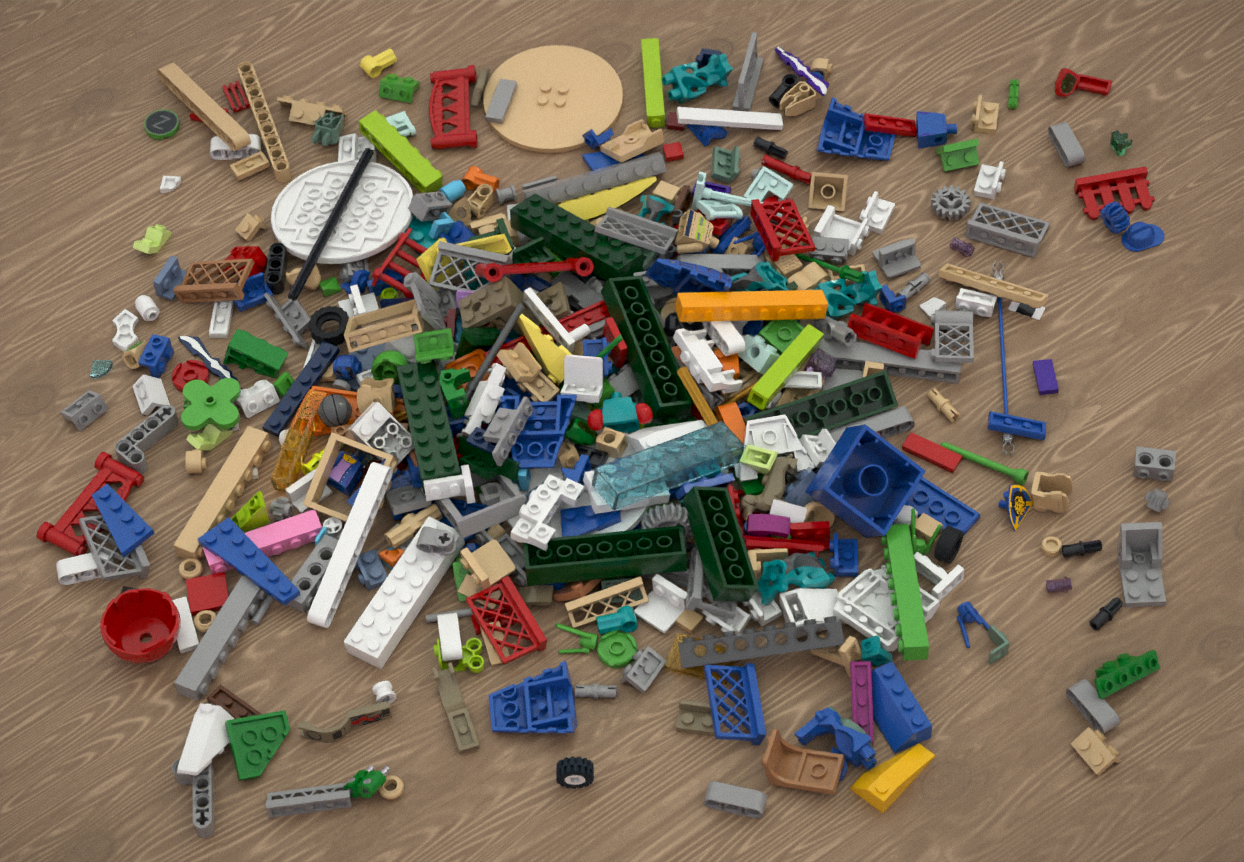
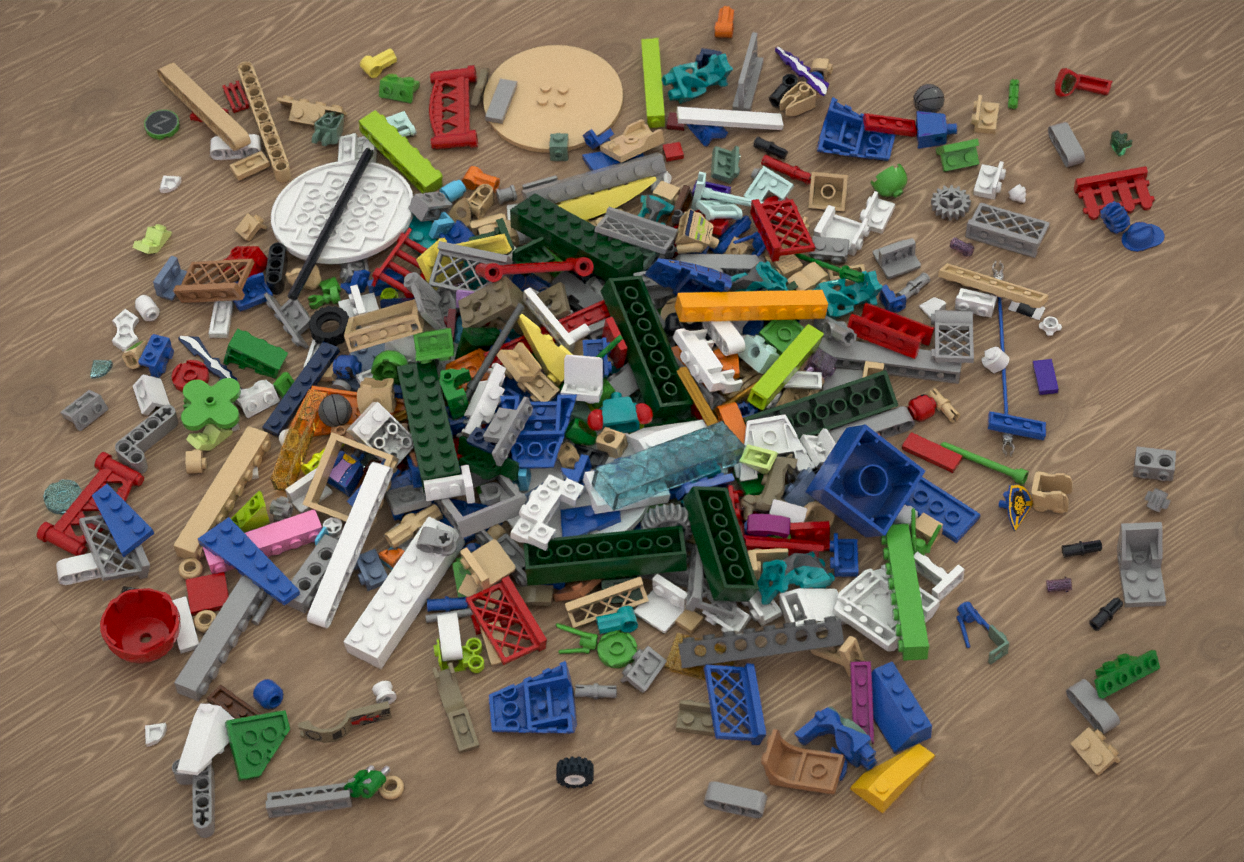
(61, 495): none -> clear light blue tile
(154, 733): none -> white tile
(268, 694): none -> blue head
(334, 296): none -> bright green piece
(446, 604): none -> blue pin
(559, 147): none -> sand green bracket
(666, 177): none -> white slope
(724, 26): none -> orange piece
(873, 652): teal bracket -> none
(890, 182): none -> bright green cylinder
(921, 407): none -> red head
(928, 98): none -> dark grey piece
(948, 544): black tyre -> none
(995, 359): none -> white plate
(1018, 194): none -> white plate
(1050, 321): none -> white plate
(1051, 546): tan tile -> none

